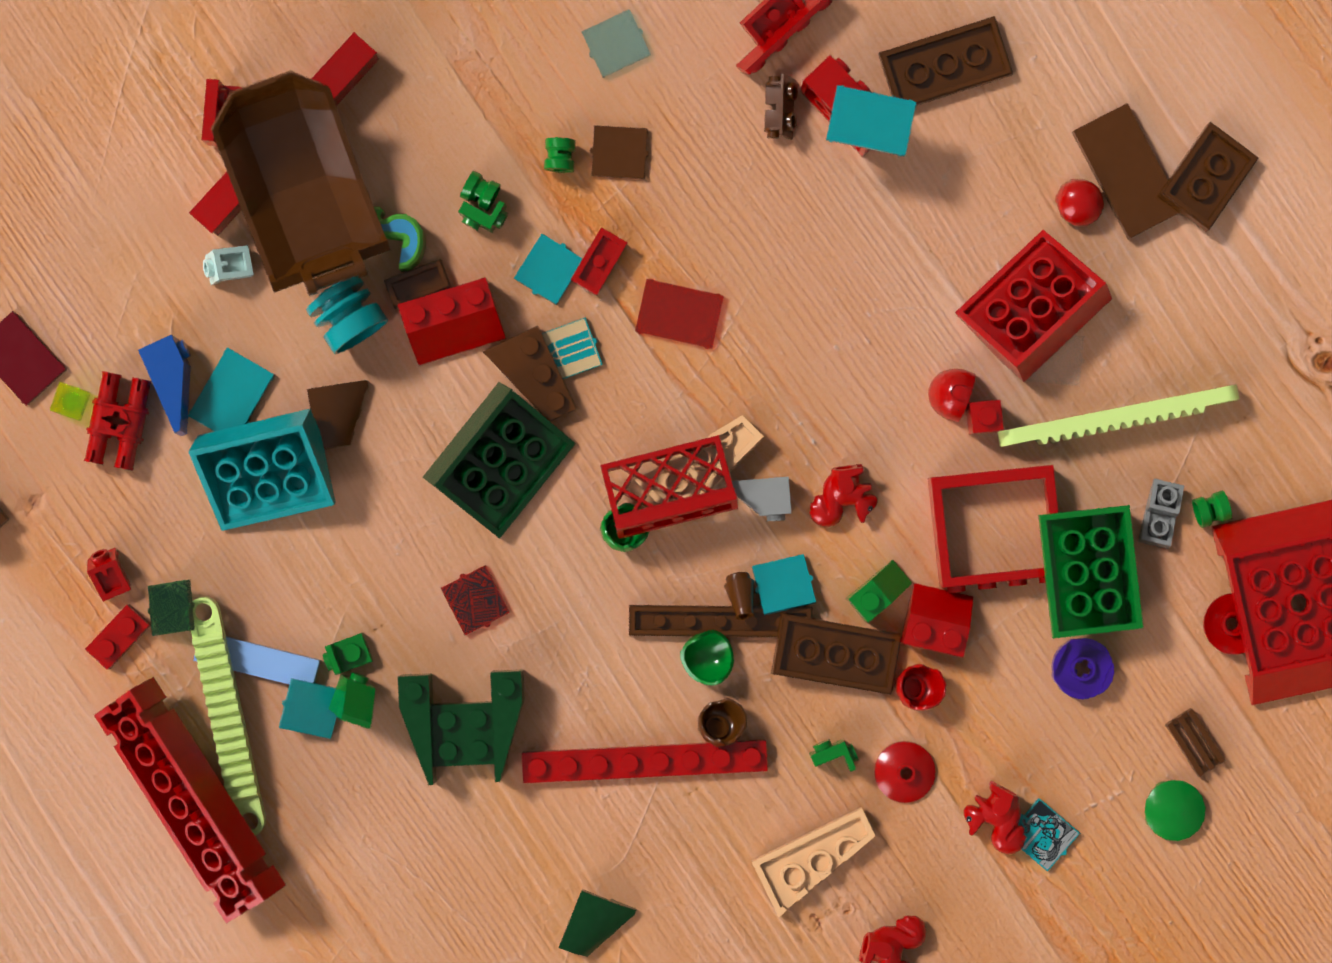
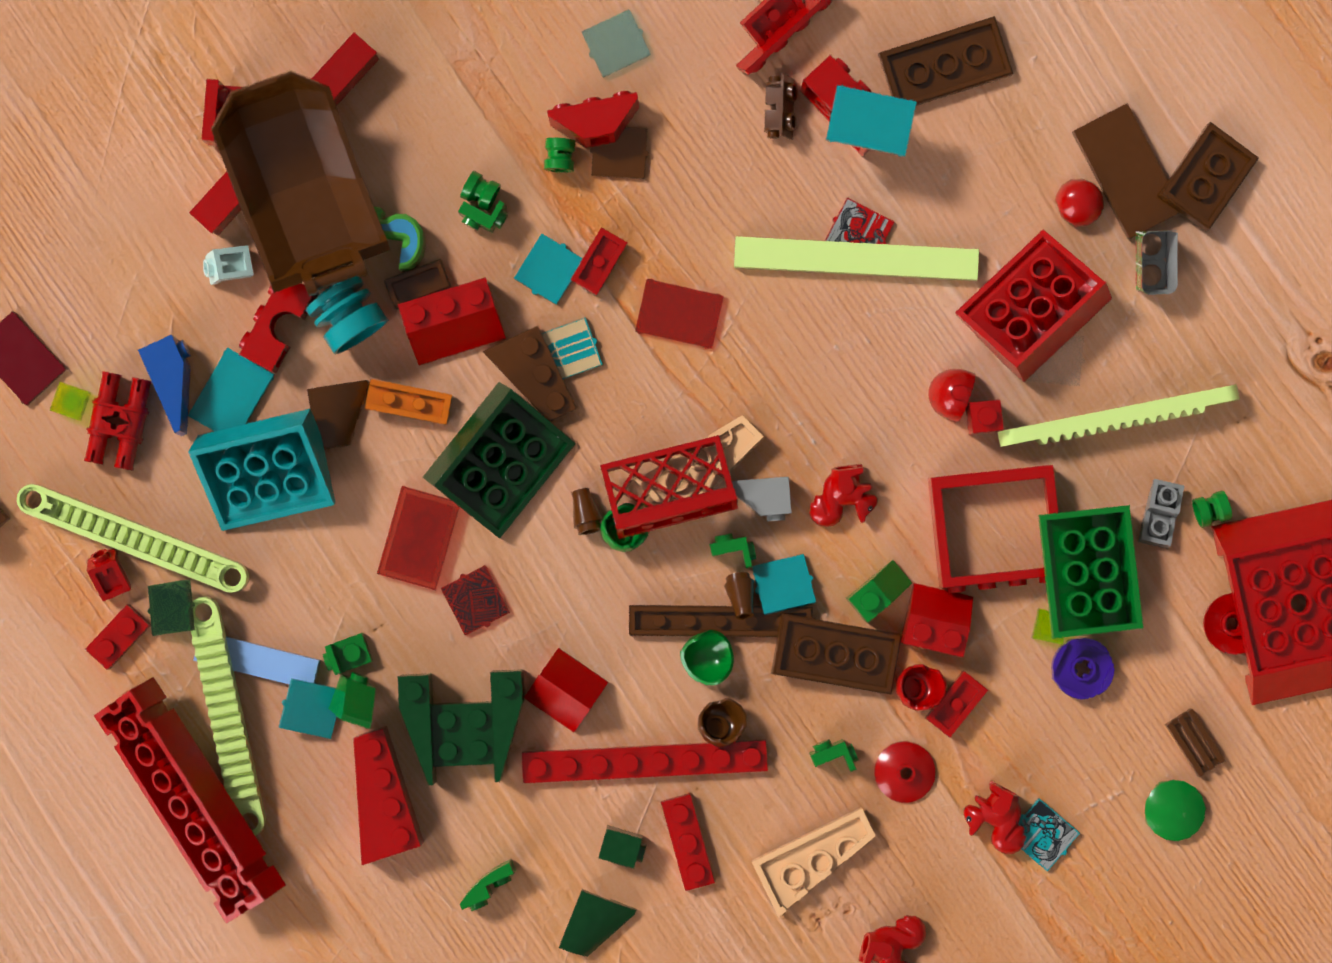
(132, 538): none -> yellowish green gear
(262, 344): none -> red arch
(383, 801): none -> red wedge
(408, 401): none -> orange hinge
(418, 538): none -> clear red tile
(481, 891): none -> green slope
(566, 690): none -> red slope
(585, 512): none -> reddish brown cone
(596, 119): none -> red slope
(622, 847): none -> dark green brick
(687, 842): none -> red plate
(726, 544): none -> green bracket
(856, 258): none -> yellowish green tile
(859, 225): none -> piece
(957, 704): none -> red plate
(1042, 628): none -> clear neon green tile
(1169, 269): none -> light grey piece

